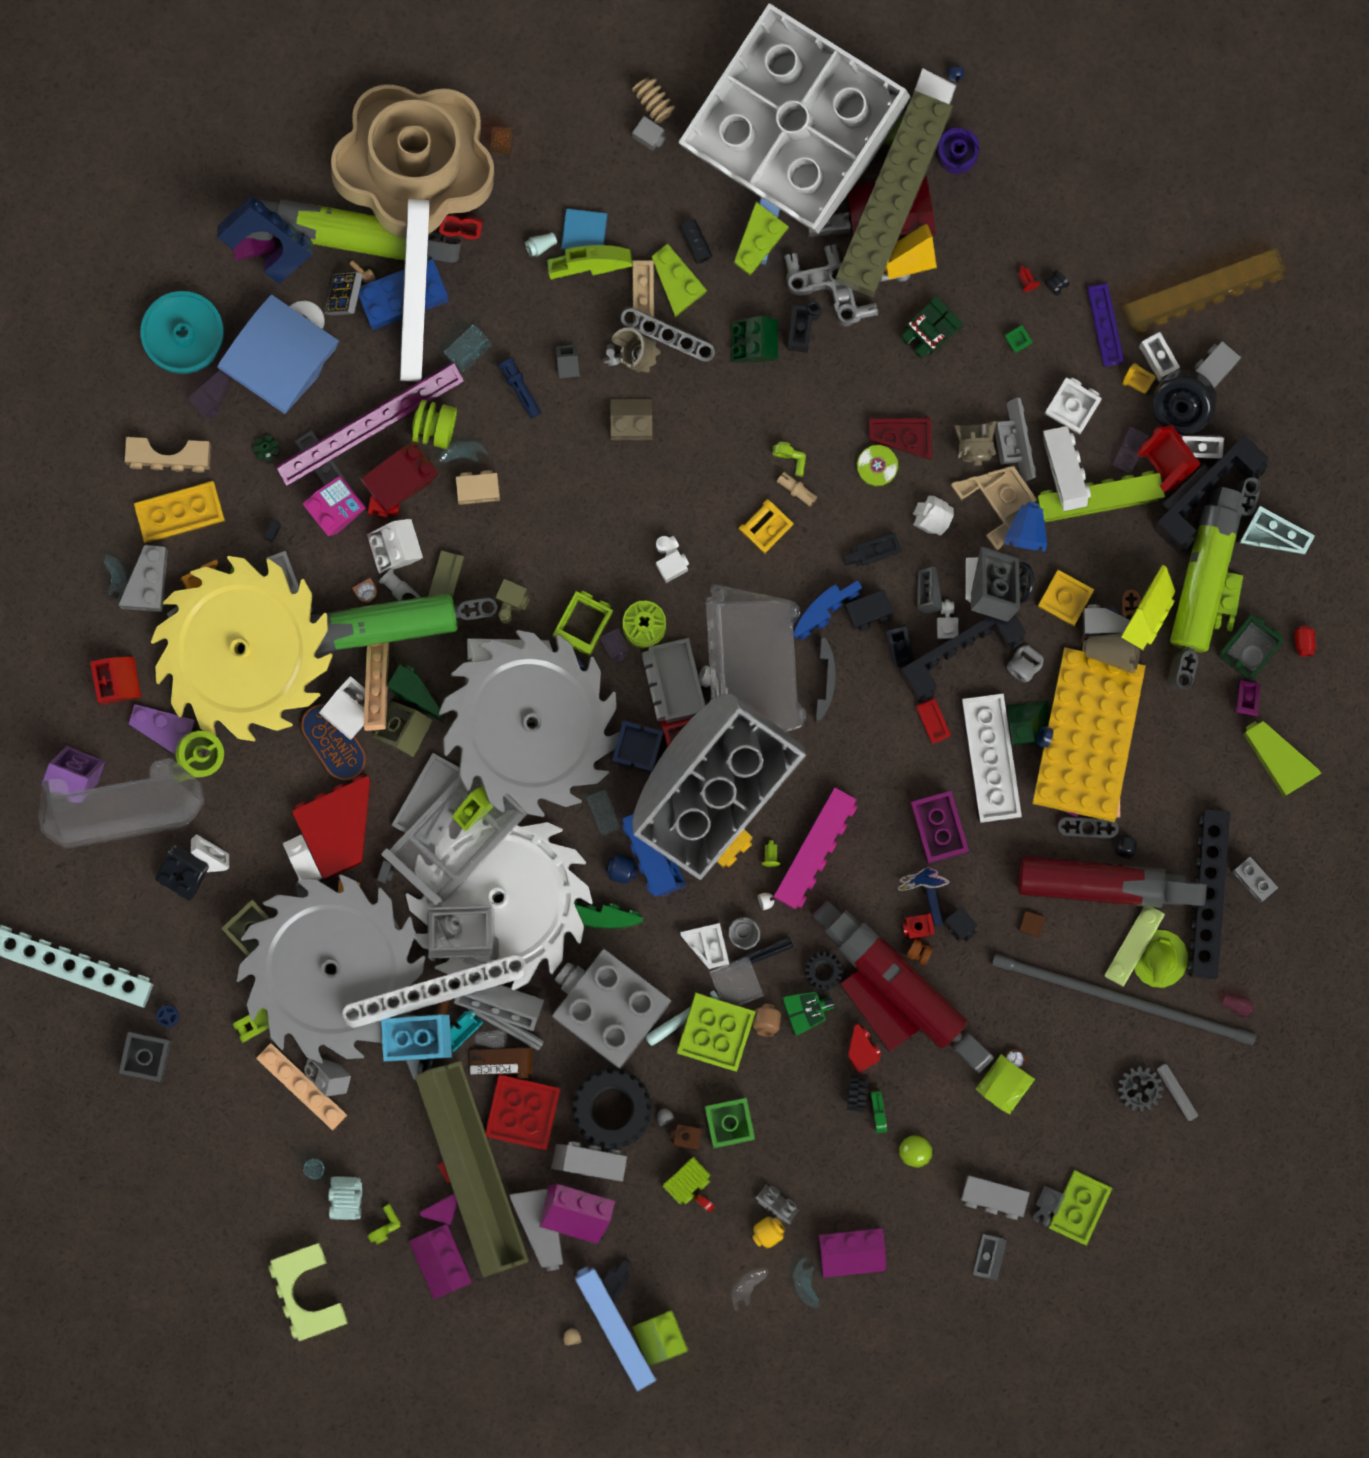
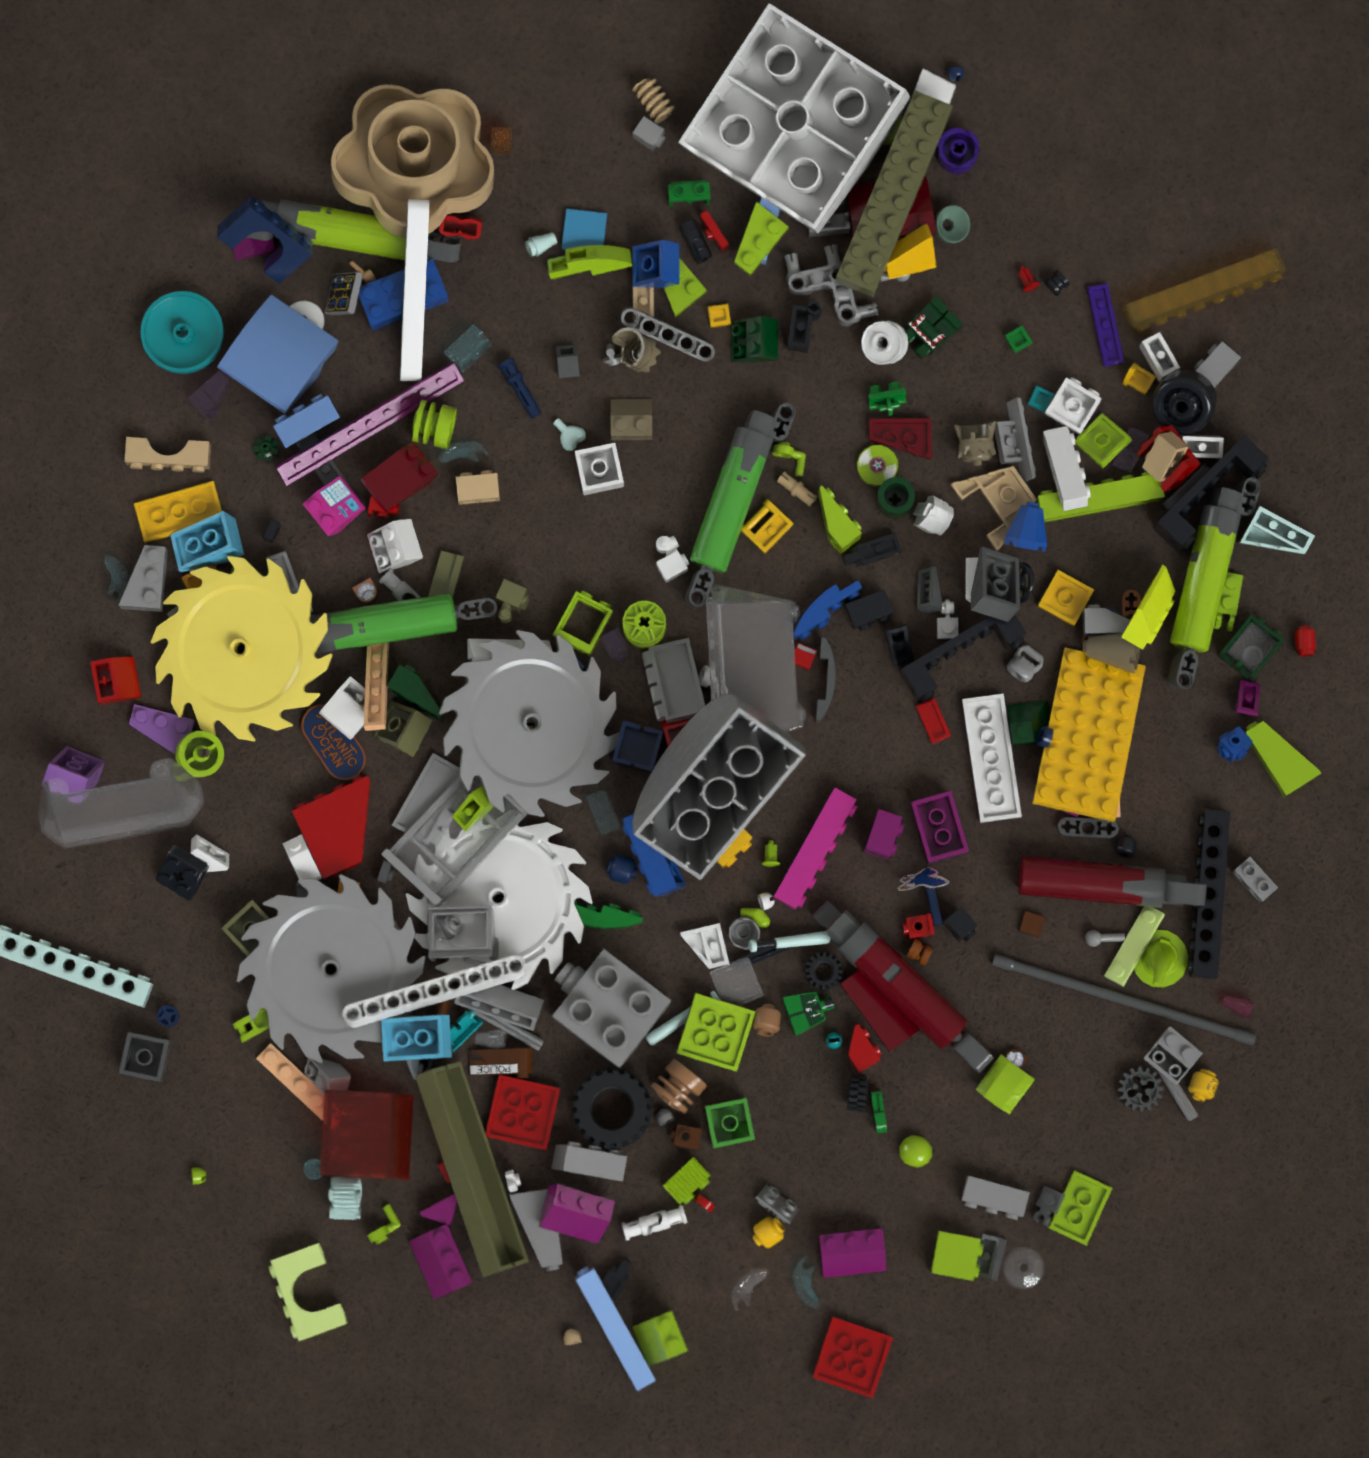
(198, 1175): none -> lime hinge
(207, 542): none -> medium azure slope
(305, 420): none -> medium blue slope
(366, 1134): none -> clear red slope
(513, 1181): none -> white plate
(570, 435): none -> light aqua rock
(599, 468): none -> white brick
(649, 1224): none -> white piece
(656, 264): none -> blue slope
(678, 1086): none -> medium nougat wheel
(689, 192): none -> green window
(713, 232): none -> red plate
(719, 315): none -> yellow tile
(733, 496): none -> piece
(757, 915): none -> lime arm
(804, 656): none -> red tile
(807, 939): none -> light aqua piece
(834, 1045): none -> teal hinge
(839, 528): none -> lime slope
(852, 1357): none -> red plate
(883, 835): none -> magenta brick
(888, 399): none -> green hips
(896, 342): none -> white wheel
(903, 491): none -> dark green piece
(956, 1256): none -> lime brick
(959, 224): none -> sand green piece
(1012, 1264): none -> clear dish
(1041, 399): none -> teal tile
(1094, 938): none -> light grey bar
(1102, 440): none -> lime tile
(1164, 456): none -> tan brick
(1172, 1055): none -> light grey slope
(1203, 1085): none -> yellow head
(1234, 745): none -> blue brick

